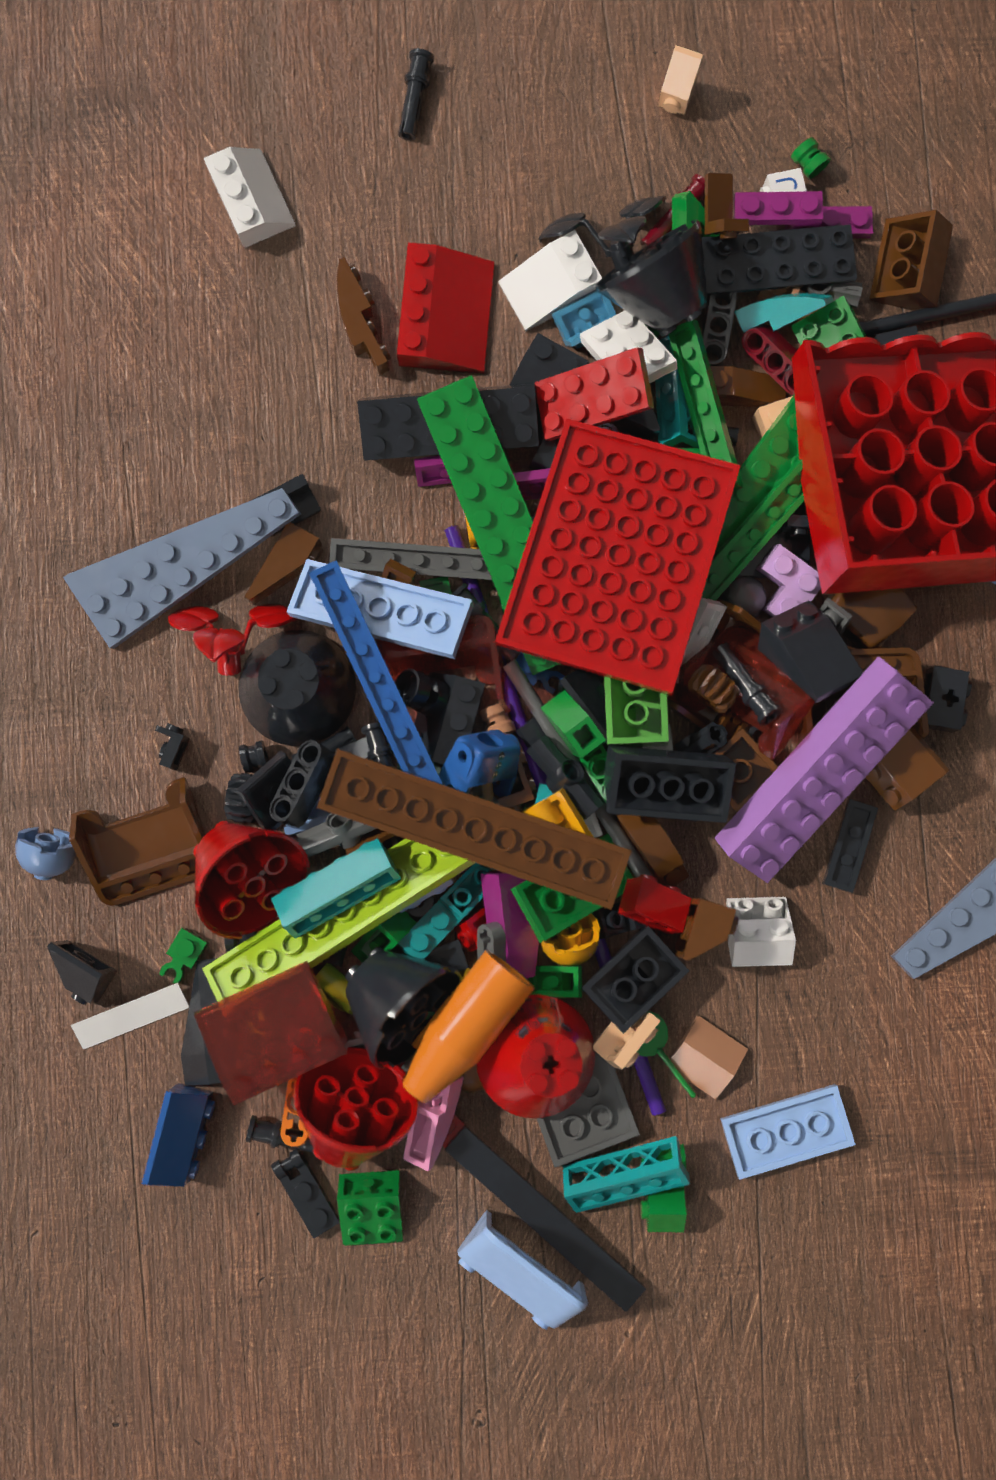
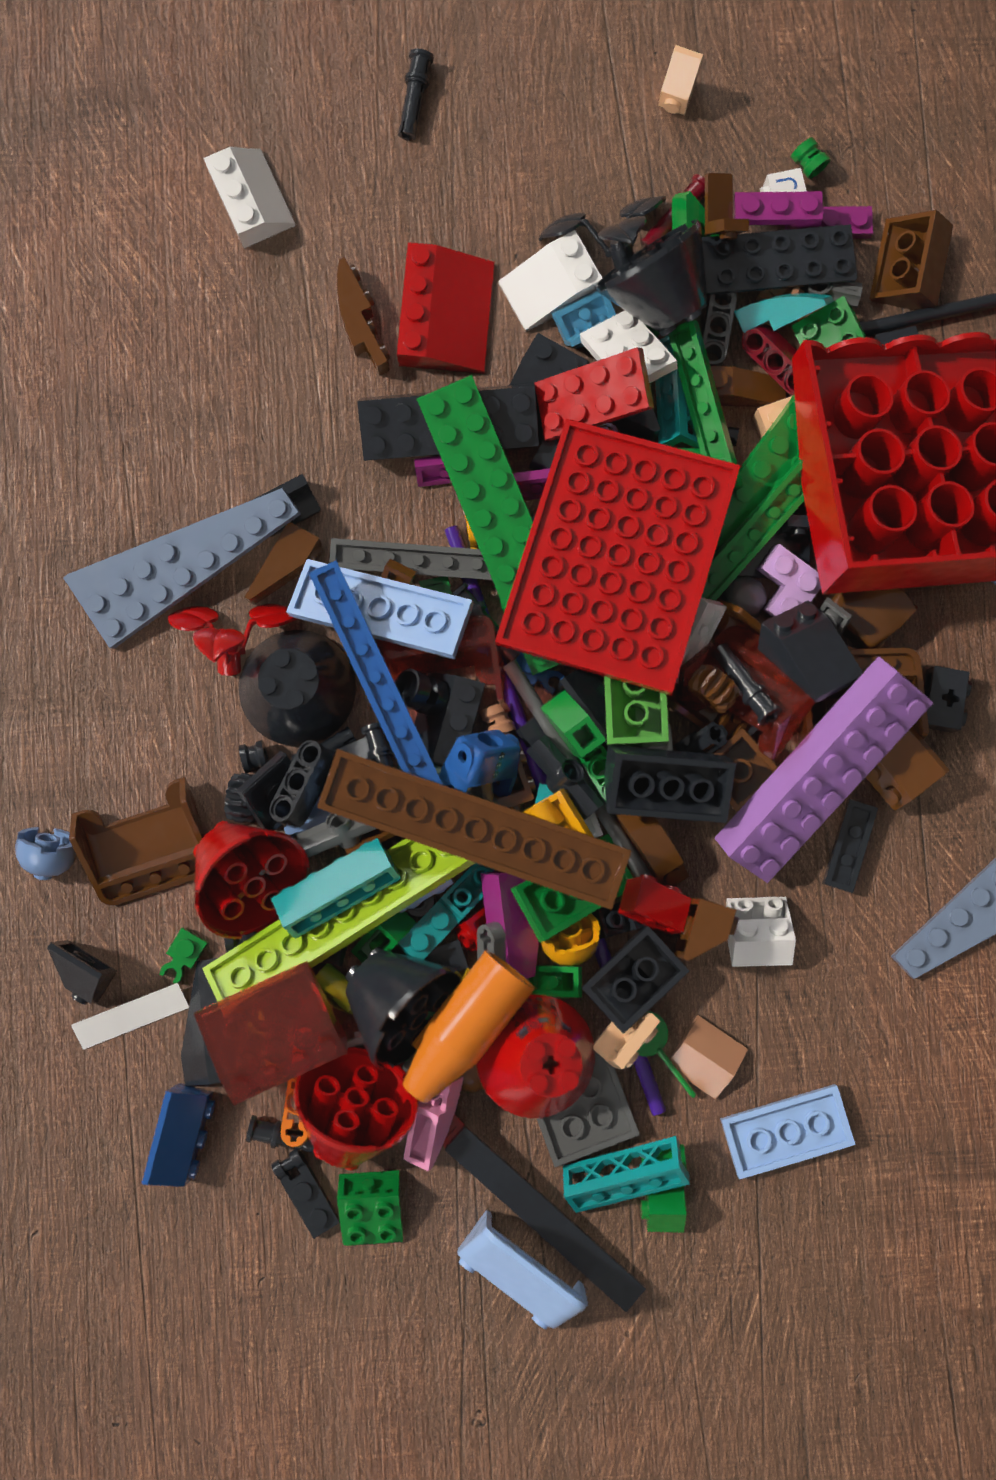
(173, 750): black bracket -> none

